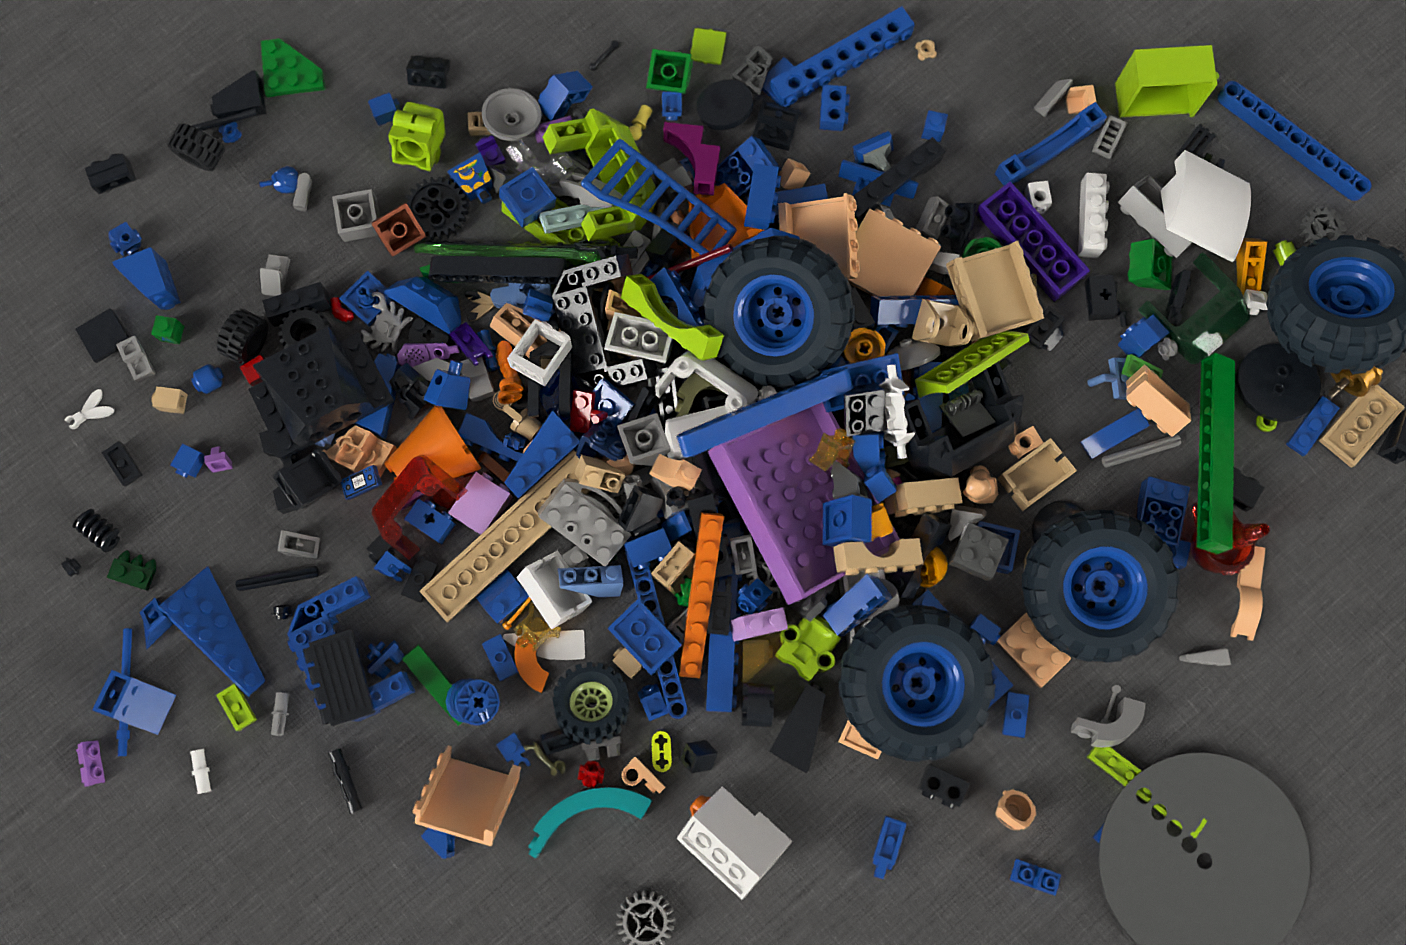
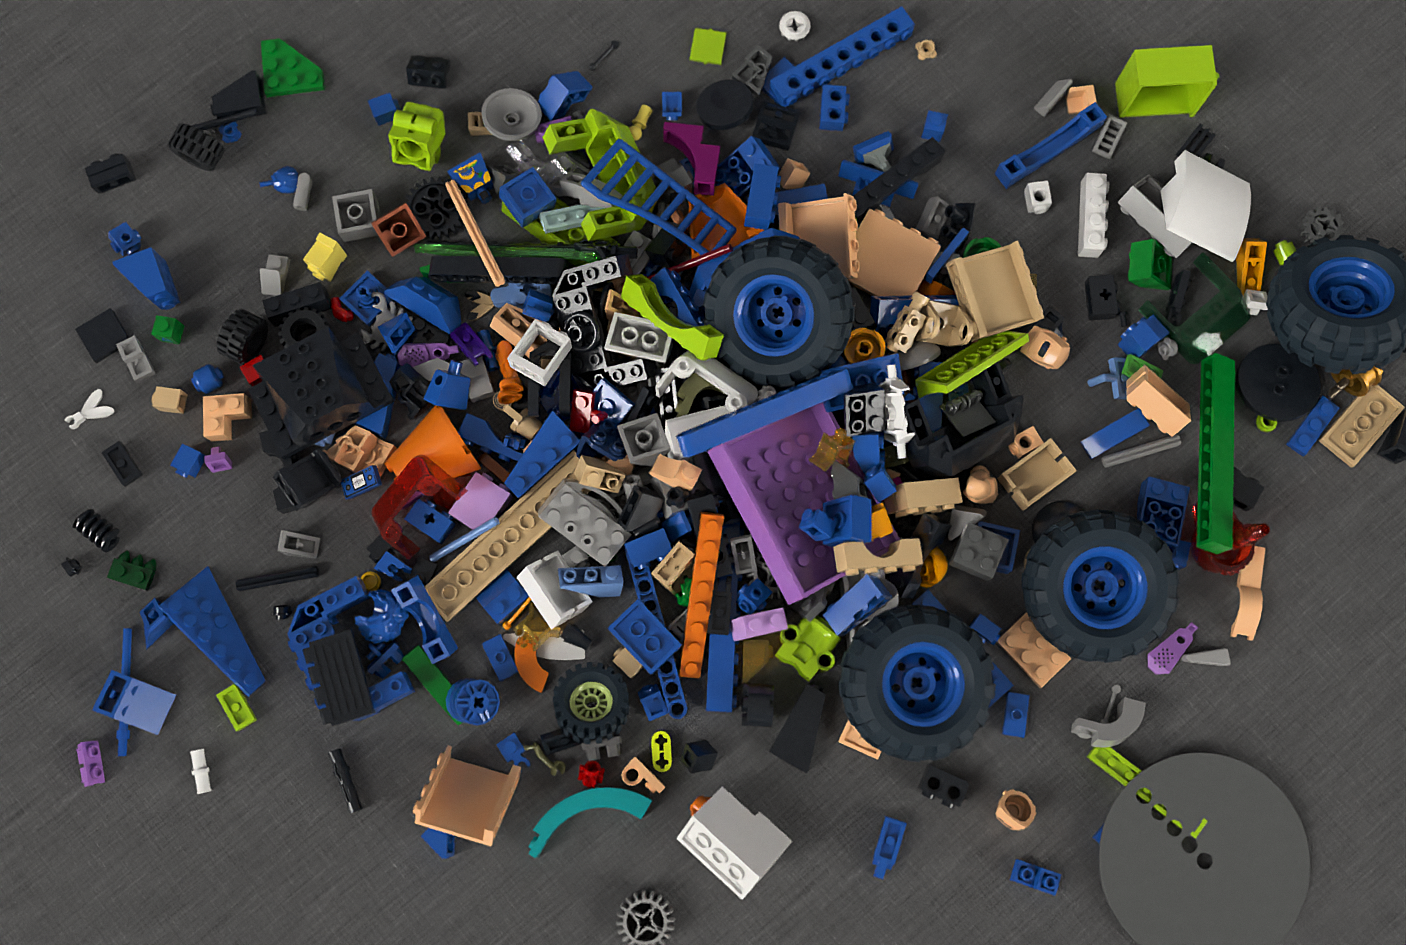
(219, 413): none -> light nougat brick
(280, 714): light grey axle -> none
(324, 257): none -> light yellow hips
(371, 580): none -> yellow plate
(386, 618): none -> blue hair
(397, 332): none -> blue slope
(436, 637): none -> blue arch
(464, 539): none -> medium blue bar
(475, 233): none -> light nougat axle
(490, 151): dark purple bracket -> none
(573, 331): none -> black piece
(575, 636): none -> black cone
(669, 71): green slope -> none
(800, 20): none -> white gear
(817, 524): none -> blue brick
(907, 328): none -> tan brick
(946, 255): none -> blue tile
(1045, 252): dark purple brick -> none
(1046, 348): none -> light nougat helmet
(1173, 647): none -> medium lavender piece
(1297, 150): blue beam -> none

